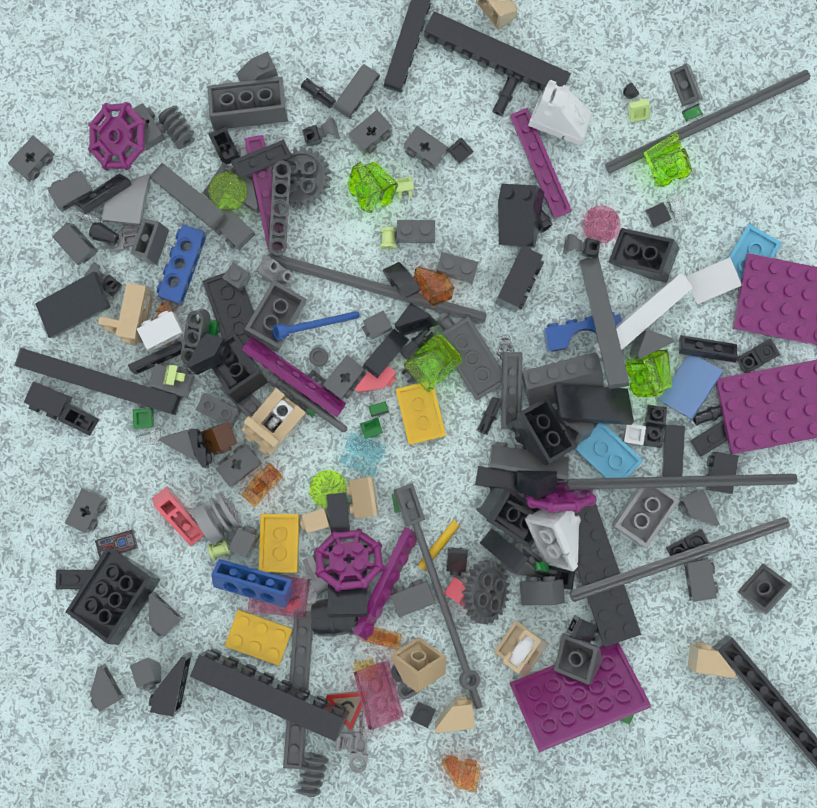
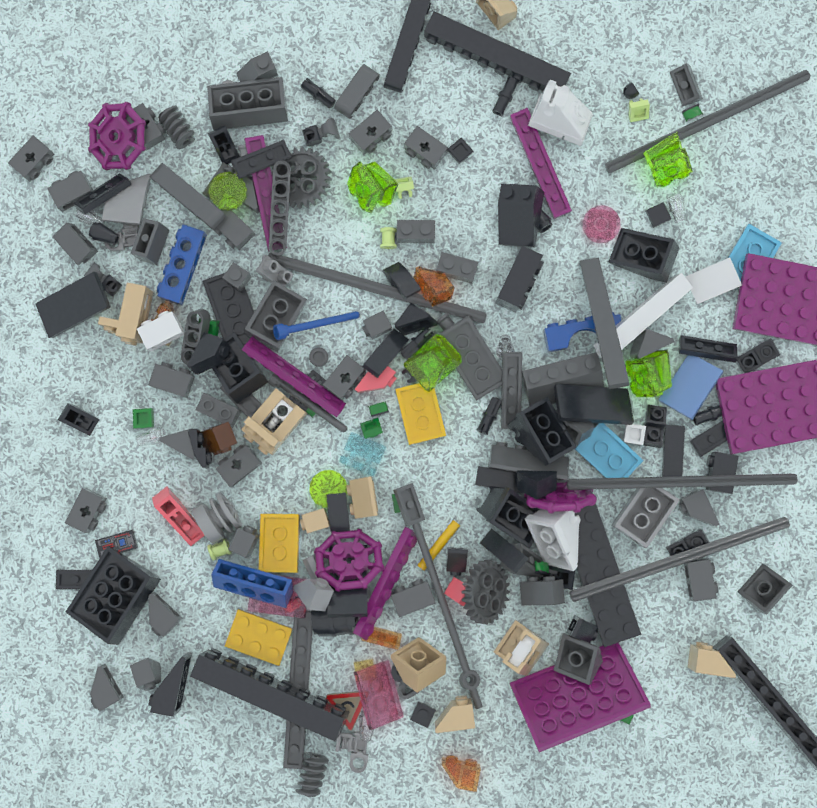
(46, 399): black brick -> none
(97, 381): black beam -> none
(158, 357): black tile -> none
(171, 375): yellowish green tile -> none
(262, 485): clear orange slope -> none
(314, 593): none -> light grey slope
(588, 247): leg -> none

